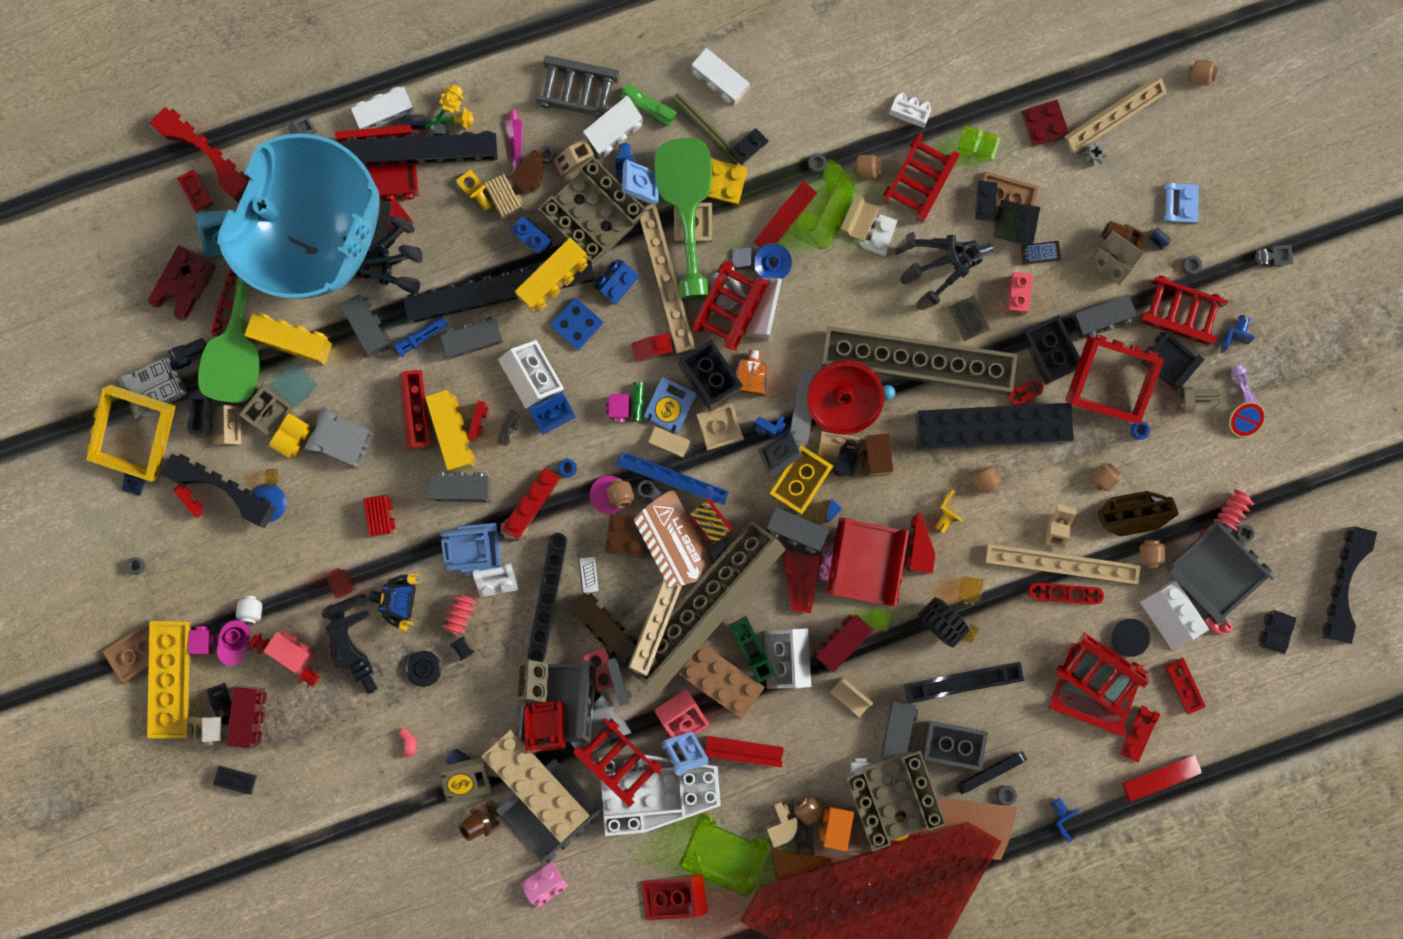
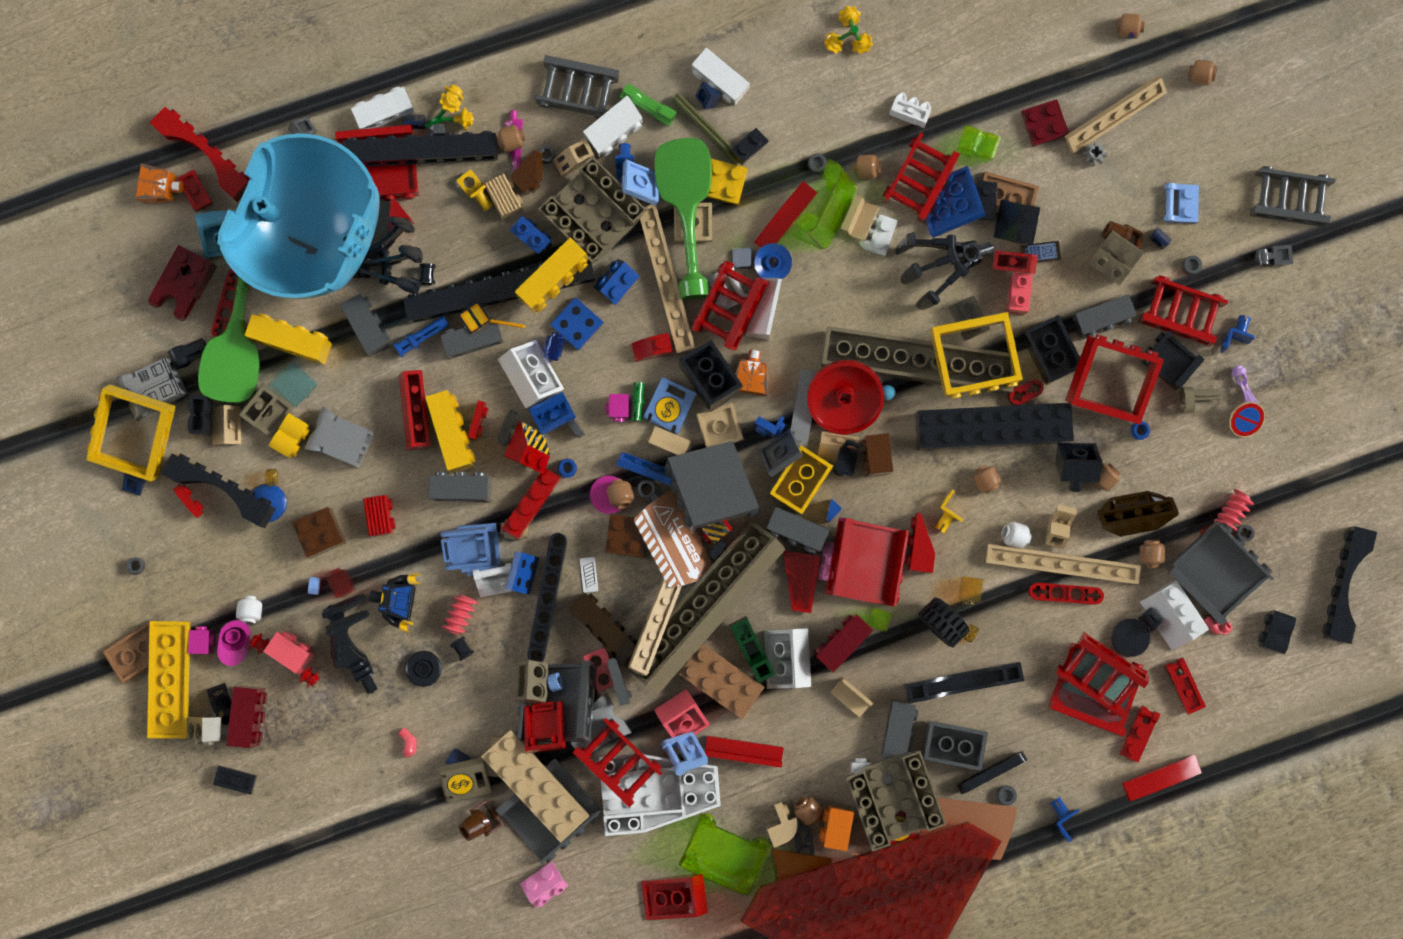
(157, 185): none -> orange torso
(314, 585): none -> light blue axle
(319, 532): none -> reddish brown brick
(427, 274): none -> black bush
(475, 318): none -> piece
(510, 138): none -> medium nougat head
(522, 573): none -> blue tile
(528, 448): none -> red slope
(553, 346): none -> clear blue brick
(555, 682): none -> light blue axle
(576, 428): none -> dark grey tile
(707, 96): none -> dark blue slope
(710, 485): none -> dark grey panel
(850, 17): none -> yellow plant
(955, 204): none -> blue plate
(991, 385): none -> yellow window
(1015, 262): none -> red brick
(1016, 535): none -> white head
(1078, 464): none -> black brick
(1130, 26): none -> medium nougat head
(1151, 619): none -> black bush
(1281, 212): none -> dark grey fence

